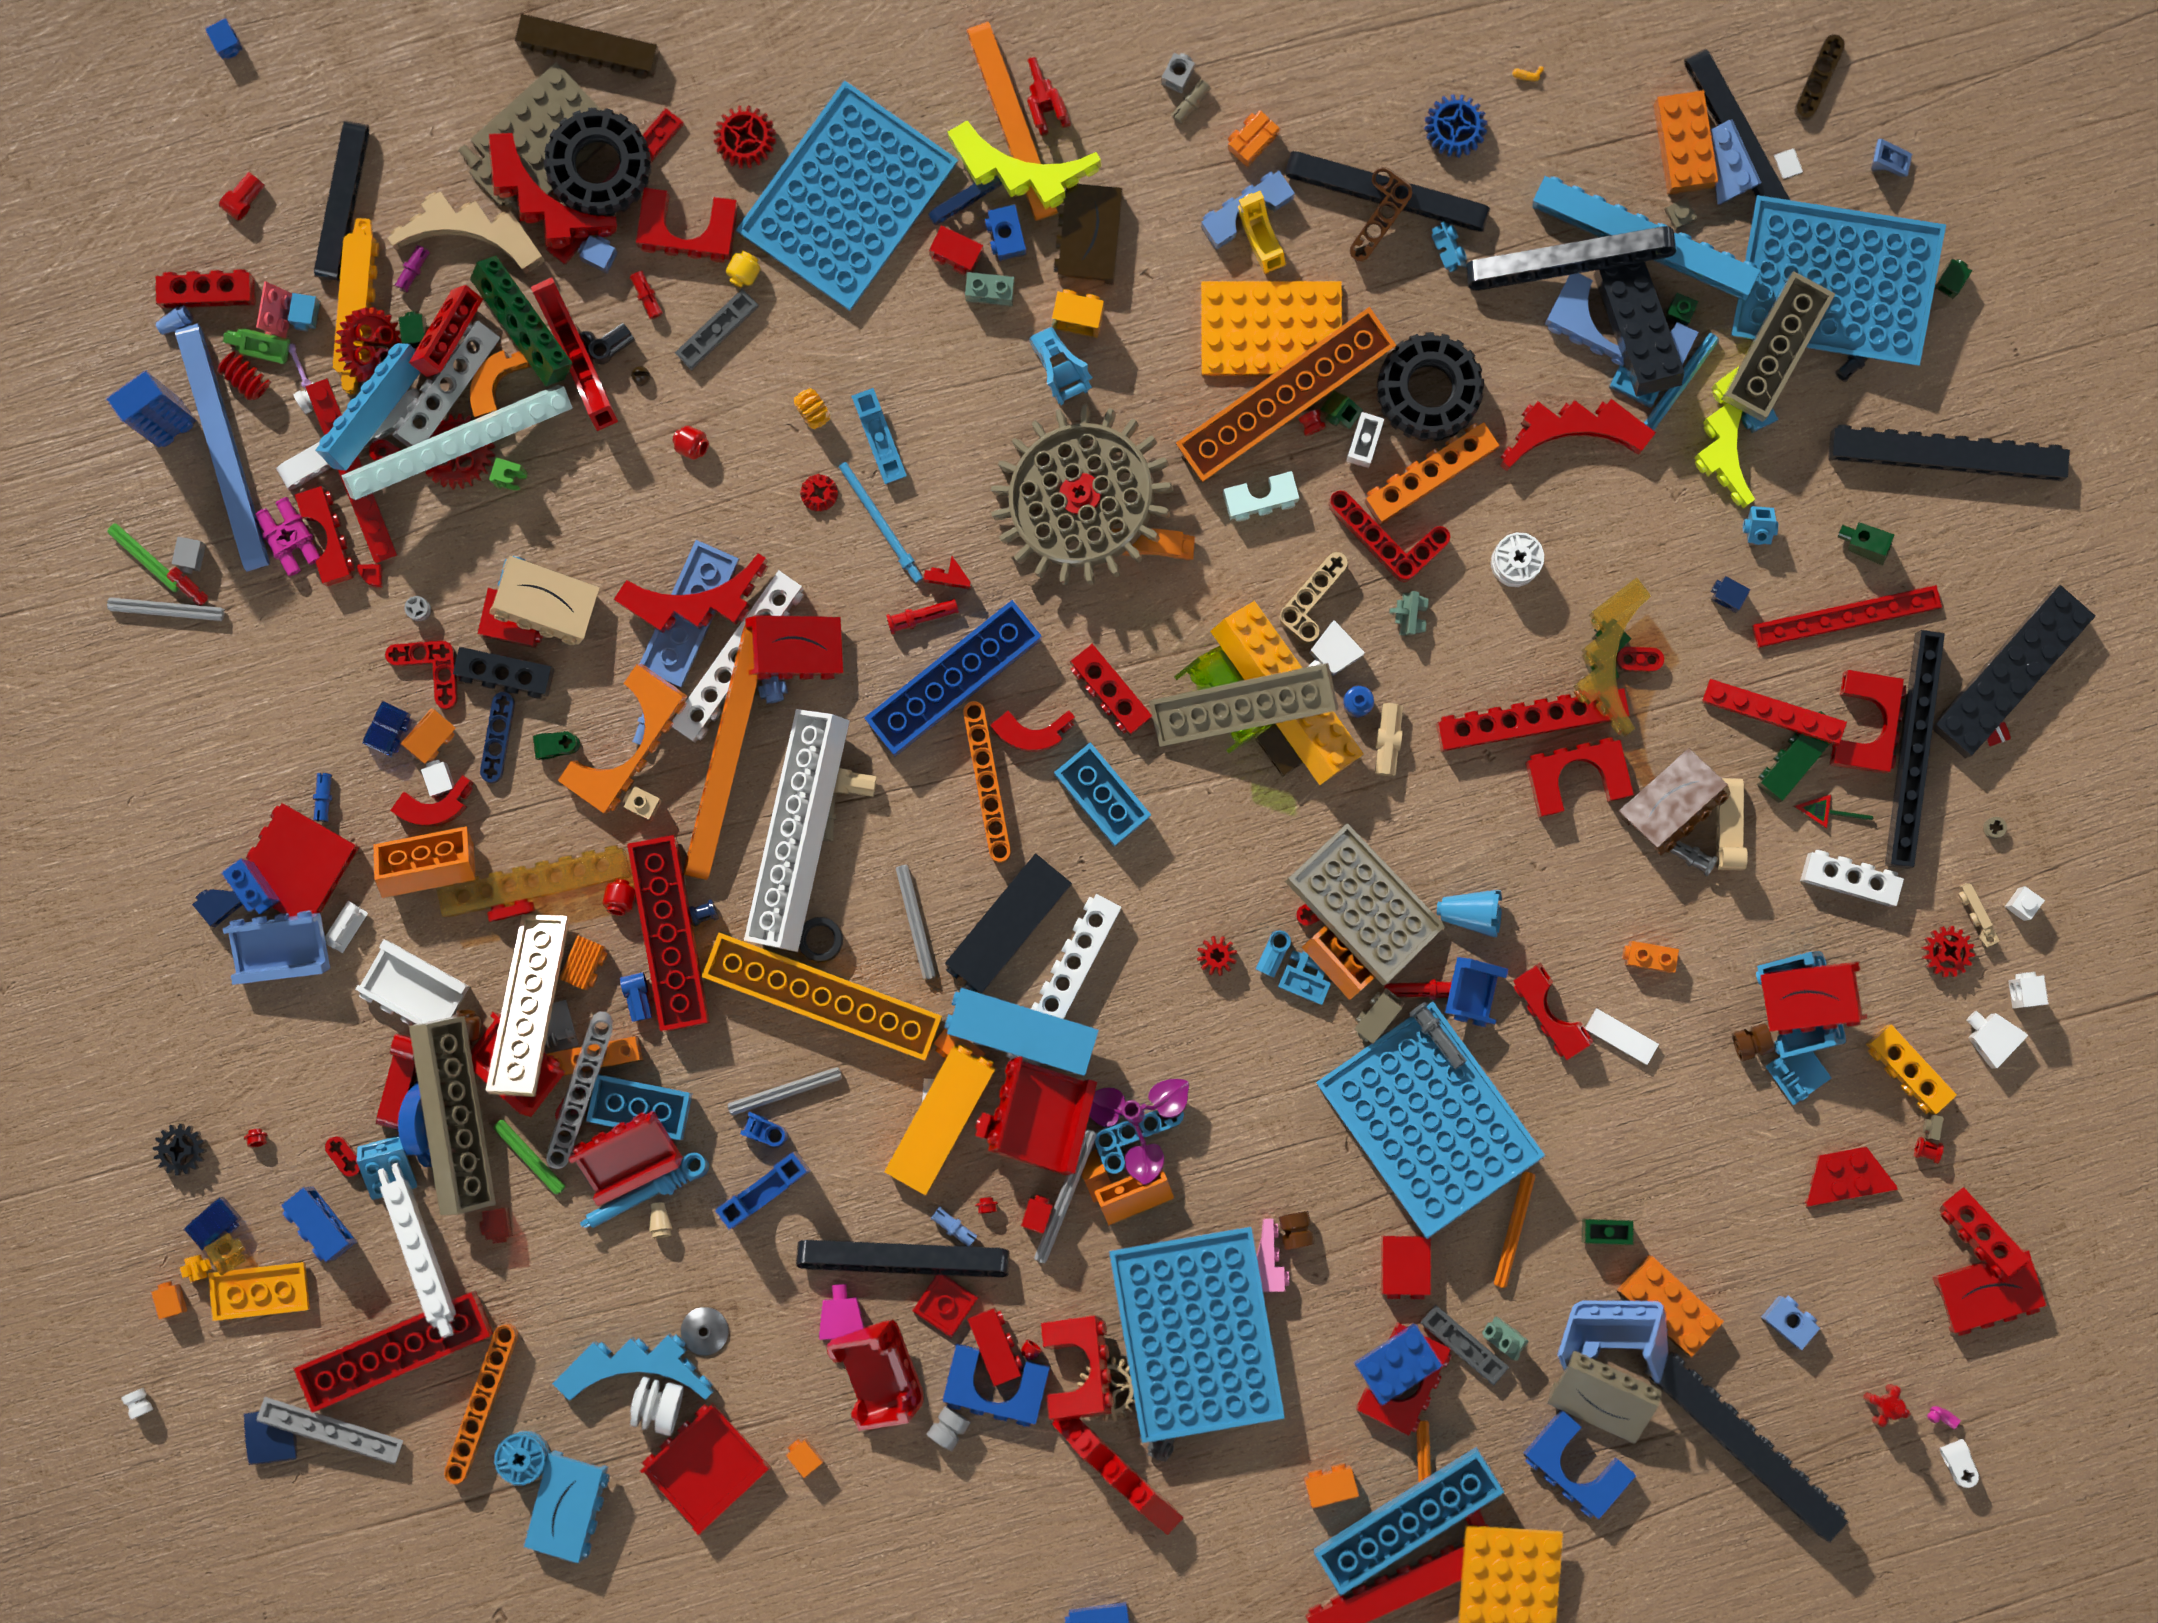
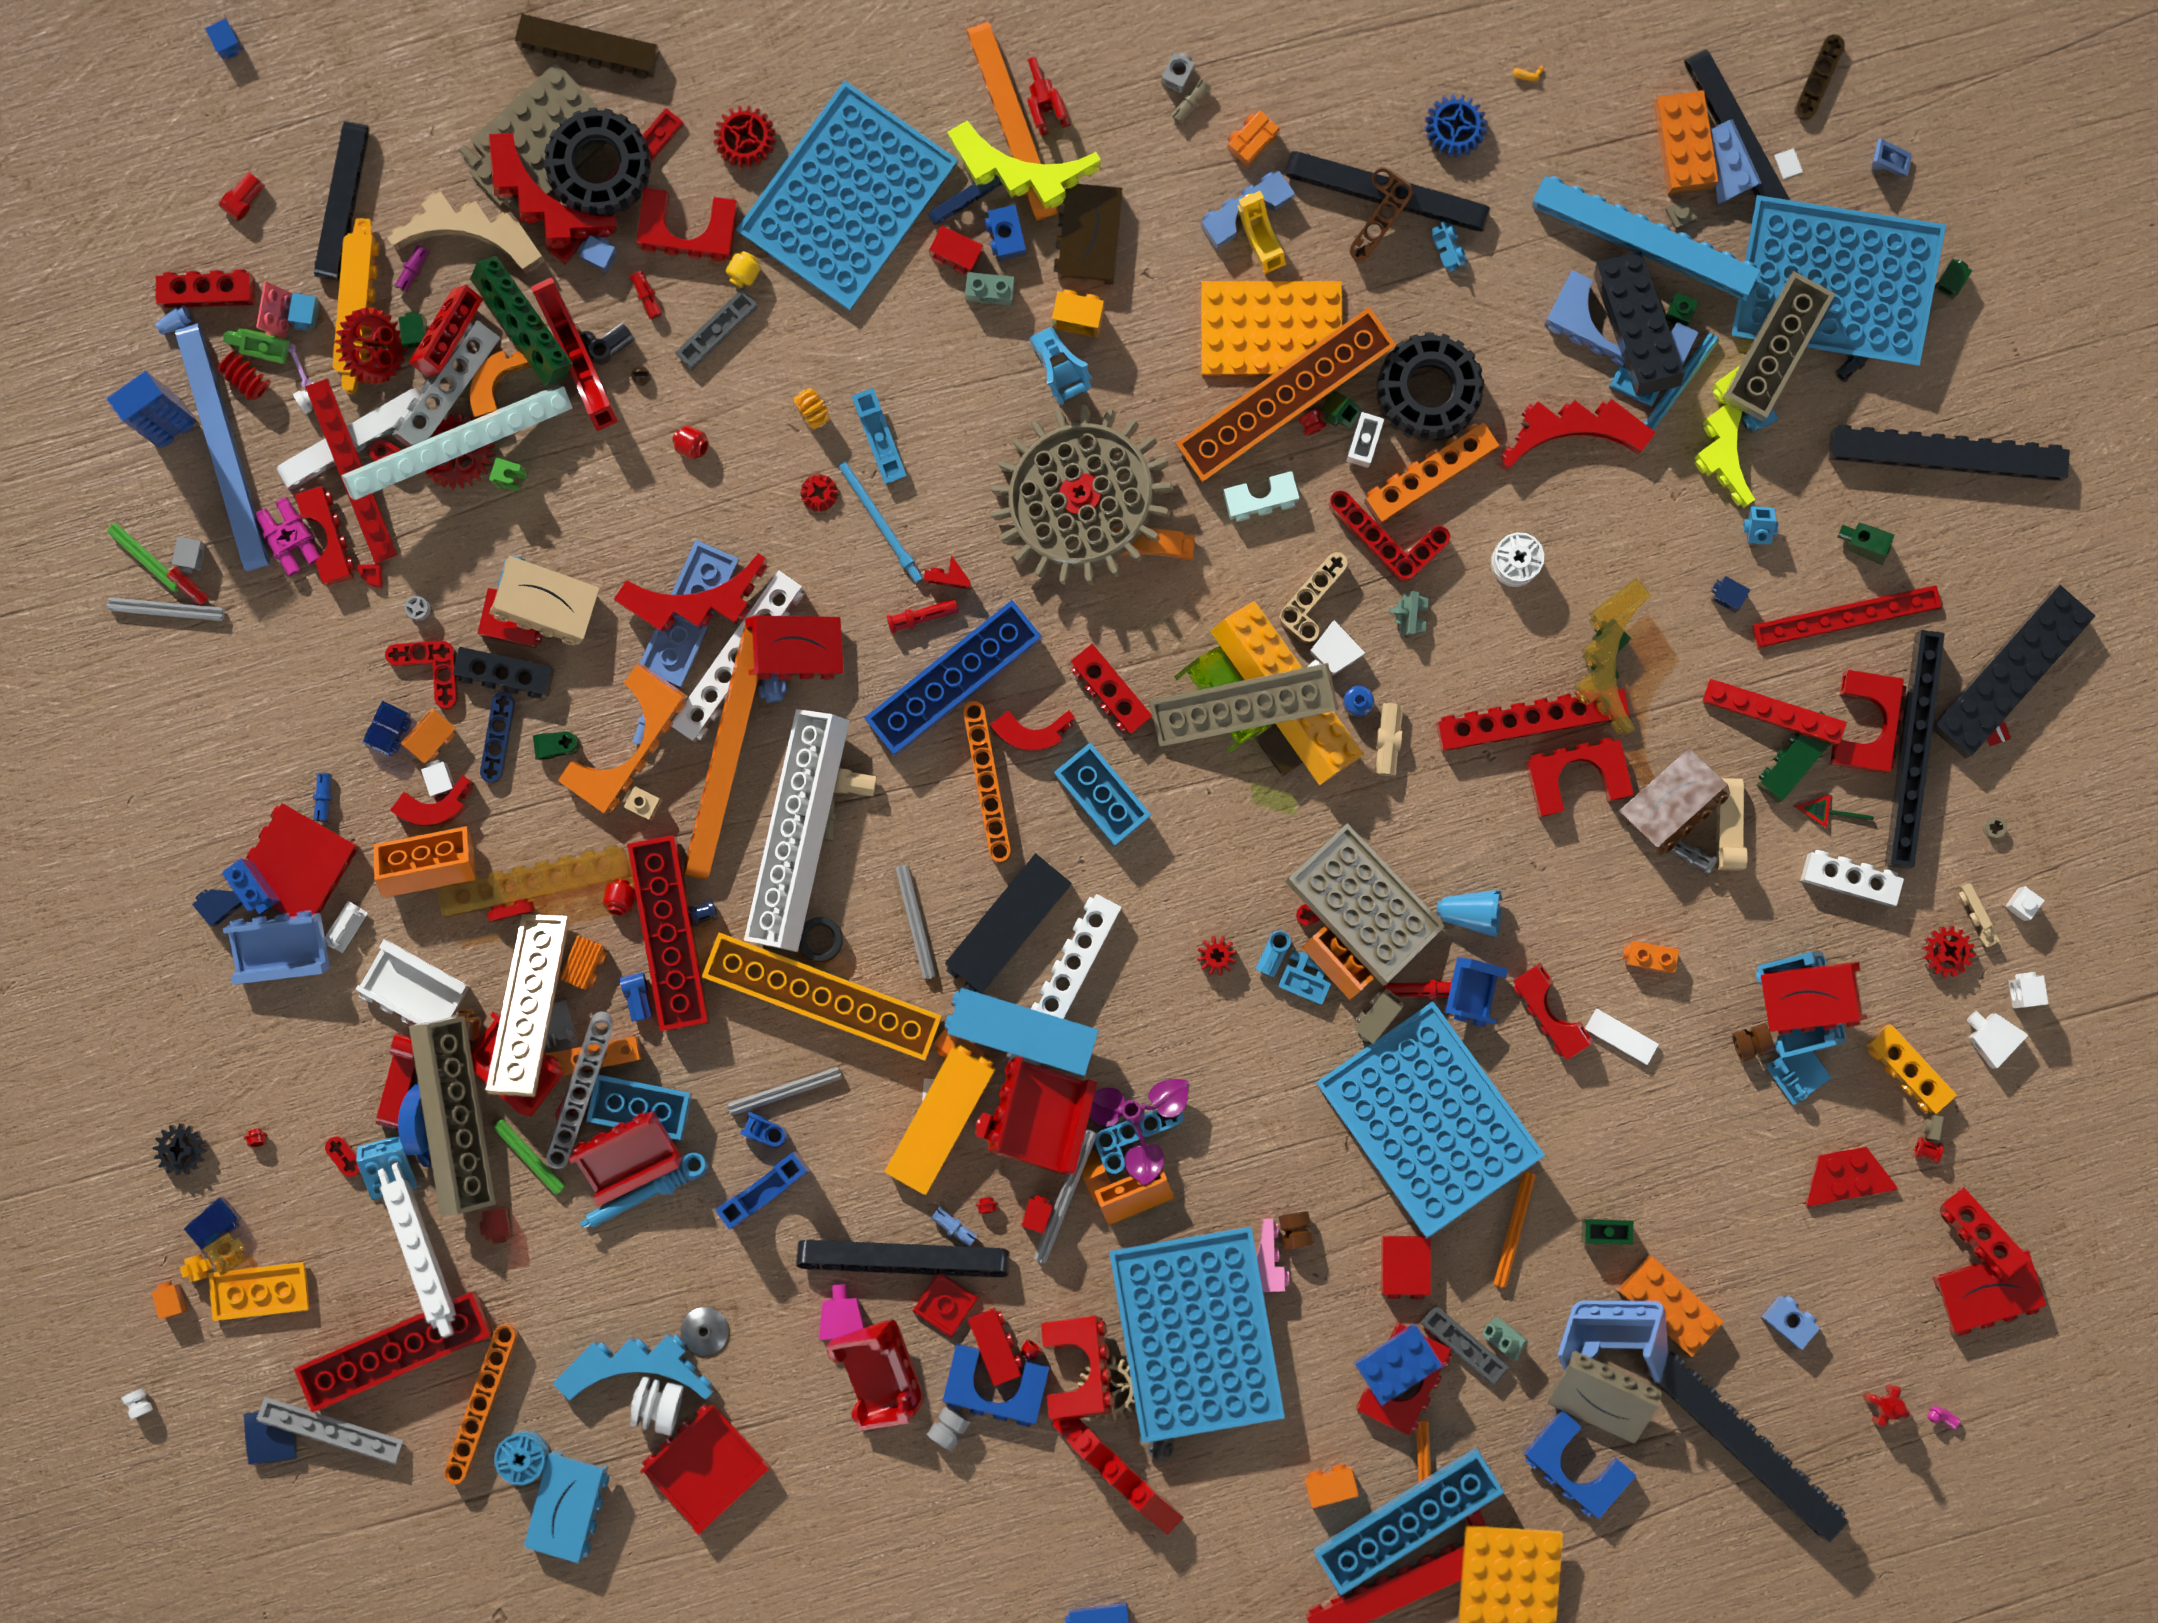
(318, 1224): blue brick -> none
(369, 408): dark azure brick -> none
(659, 1221): tan cone -> none
(804, 1457): orange brick -> none
(1431, 1026): dark grey pin -> none
(1571, 258): beam -> none
(1639, 659): red plate -> none
(1958, 1460): white piece -> none

